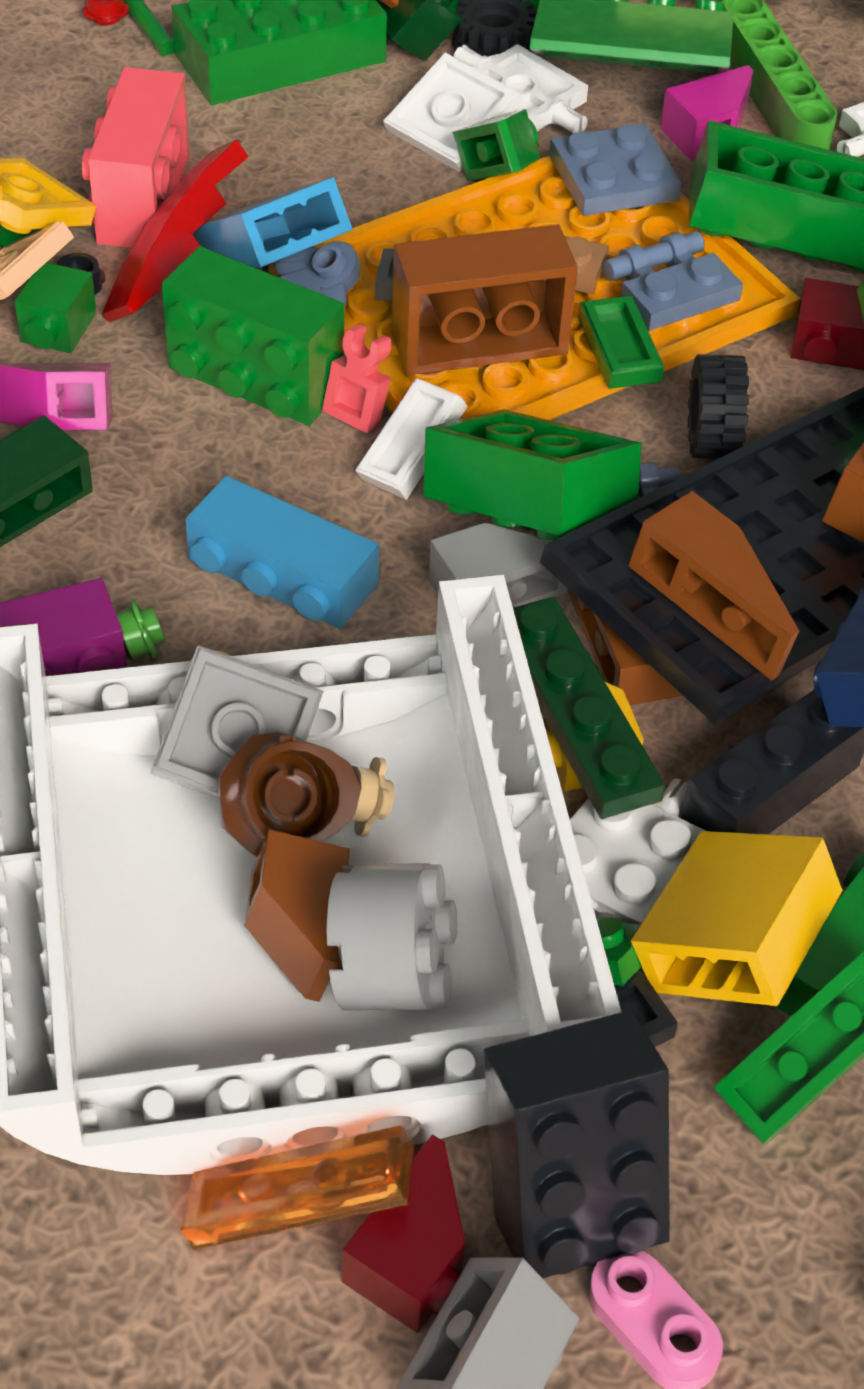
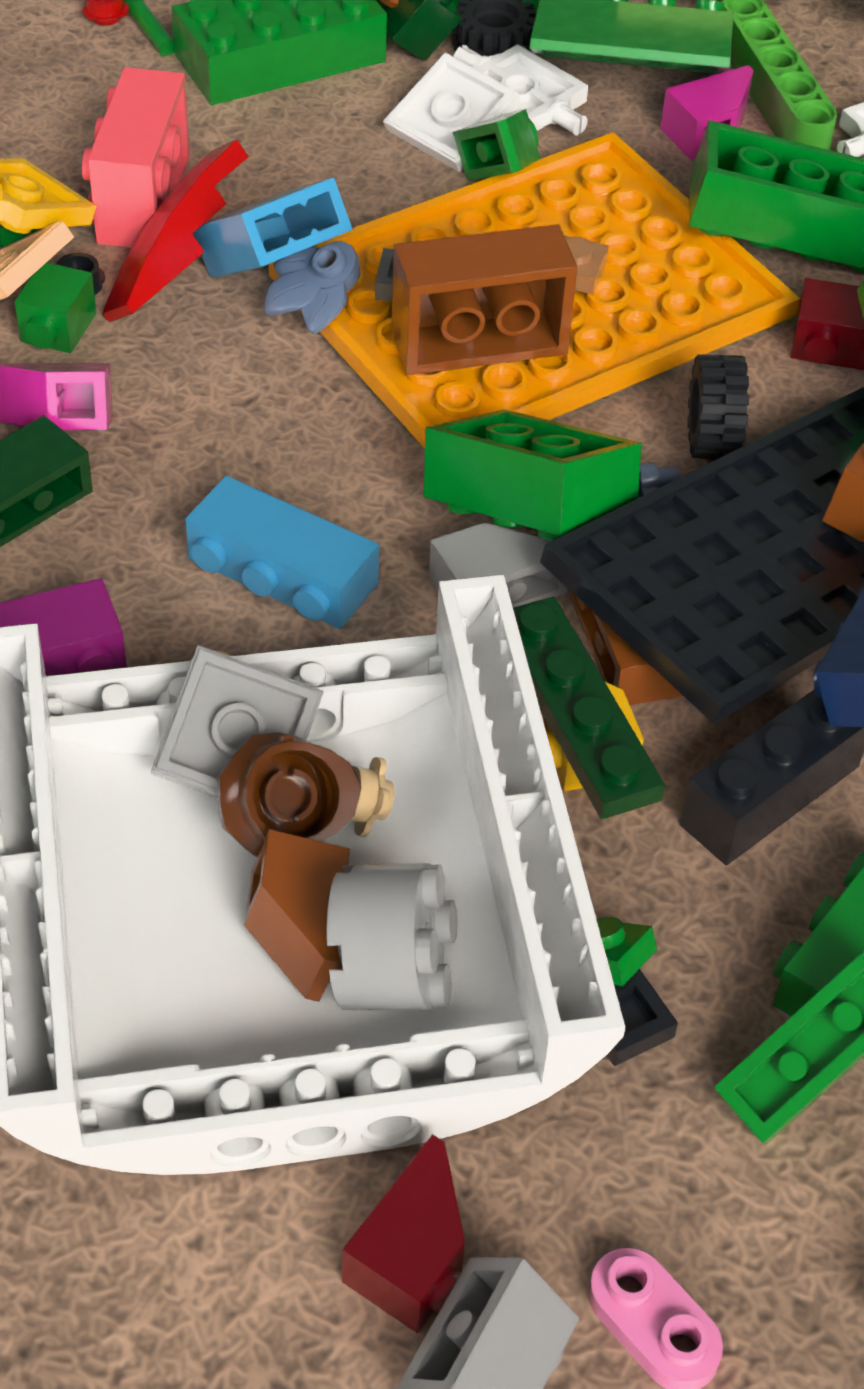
(140, 630): bright green plate -> none
(252, 334): green brick -> none
(299, 1188): clear orange plate -> none
(354, 385): coral plate -> none
(398, 452): white tile -> none
(579, 1143): black brick -> none
(614, 169): sand blue plate -> none
(621, 342): green tile -> none
(632, 853): white plate -> none
(683, 288): sand blue plate -> none
(717, 579): dark orange slope -> none
(738, 917): yellow brick -> none

